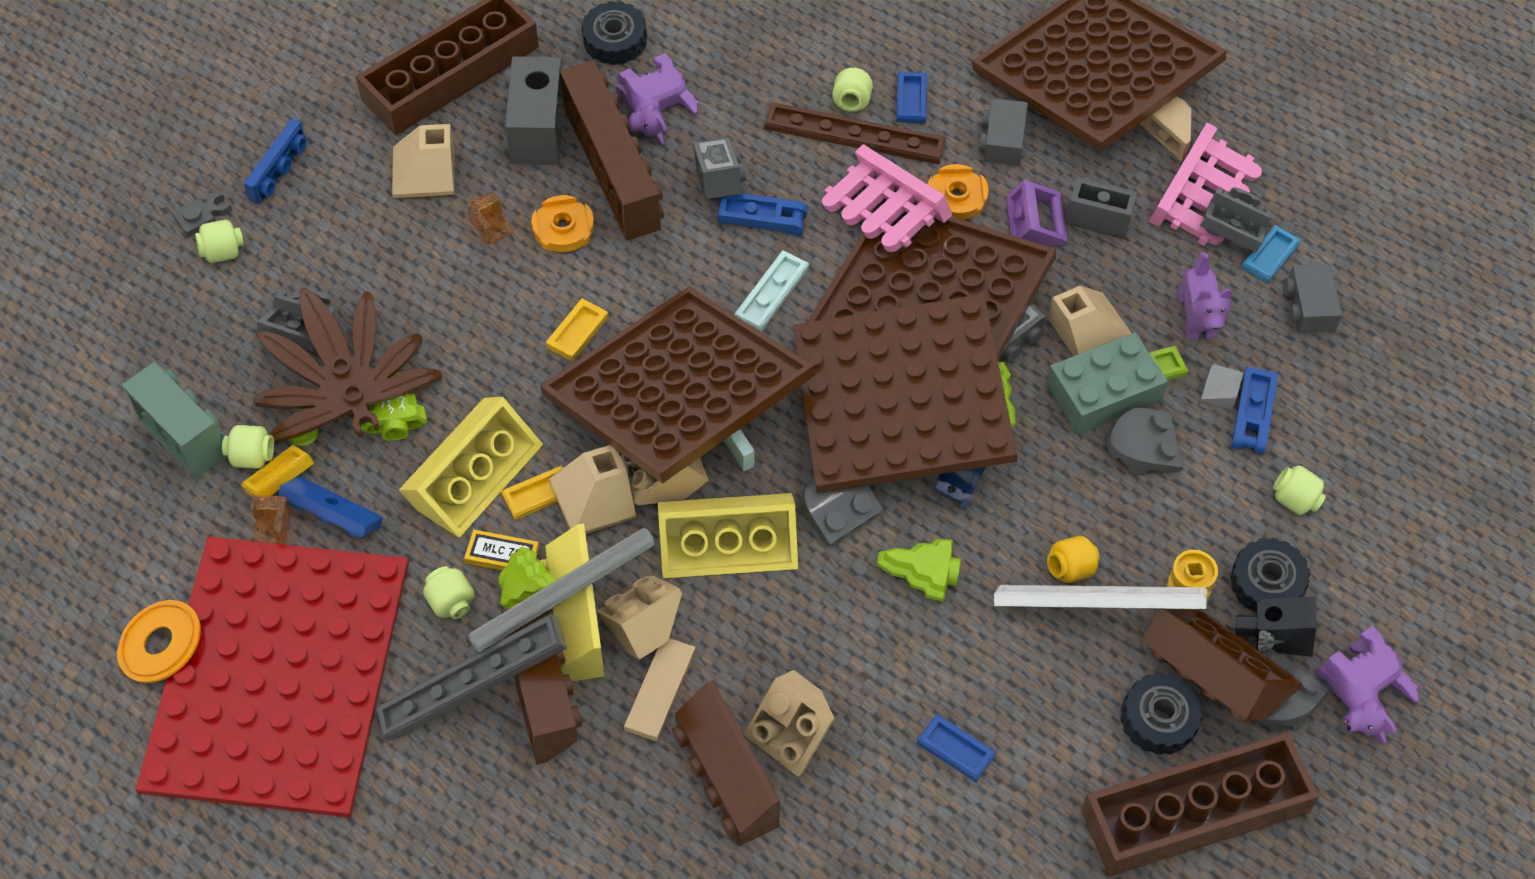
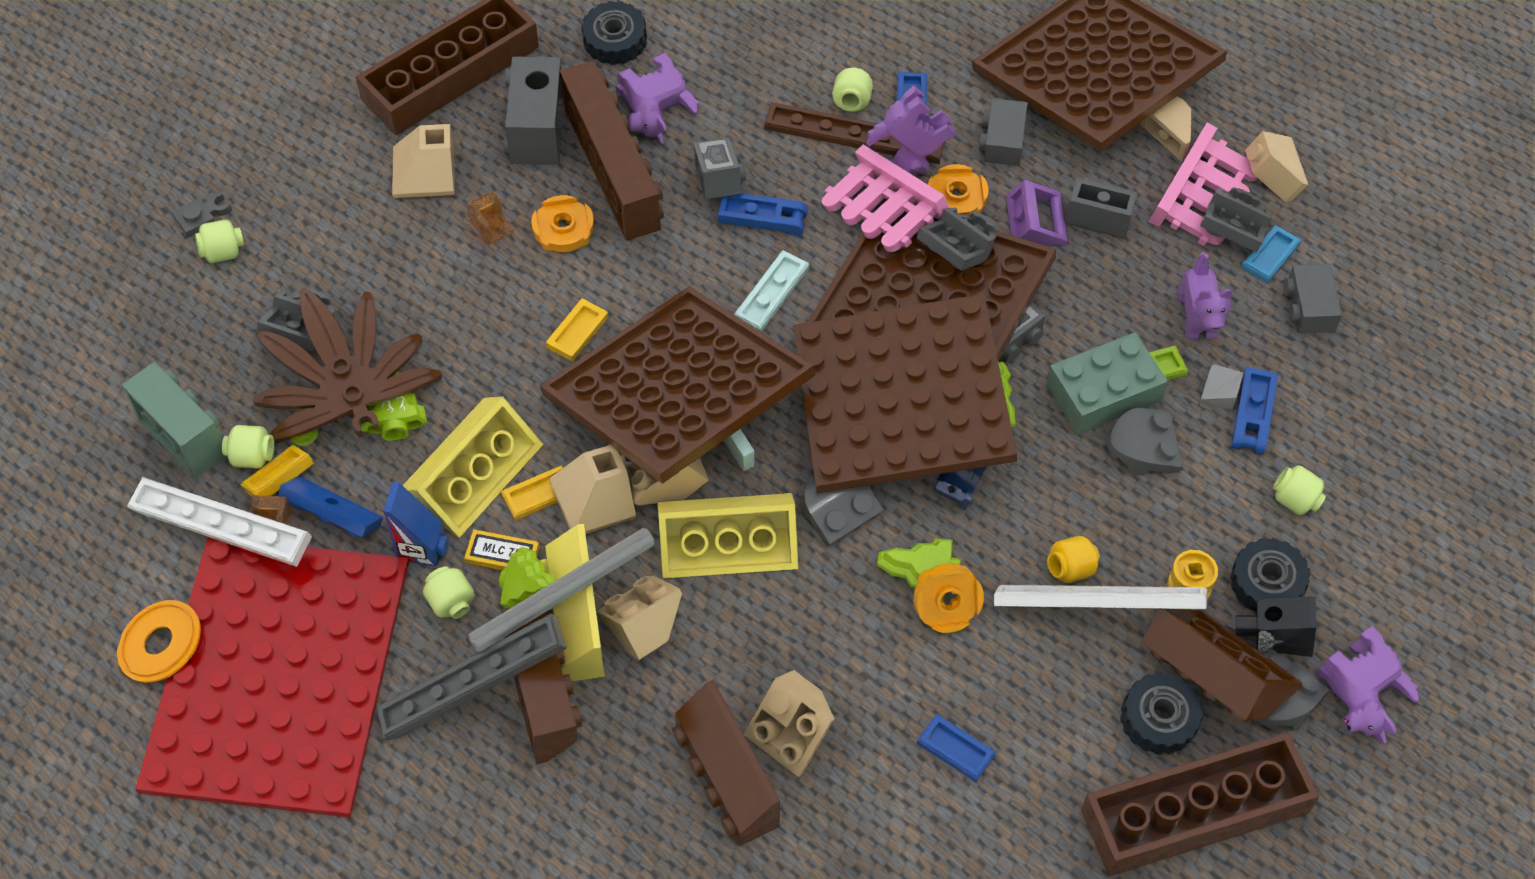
(220, 521): none -> white tile
(276, 162): blue tile -> none
(413, 528): none -> blue slope
(659, 689): tan tile -> none
(914, 130): none -> medium lavender animal
(943, 579): none -> light orange plate
(960, 237): none -> dark grey slope
(1085, 319): tan slope -> none
(1277, 164): none -> tan slope

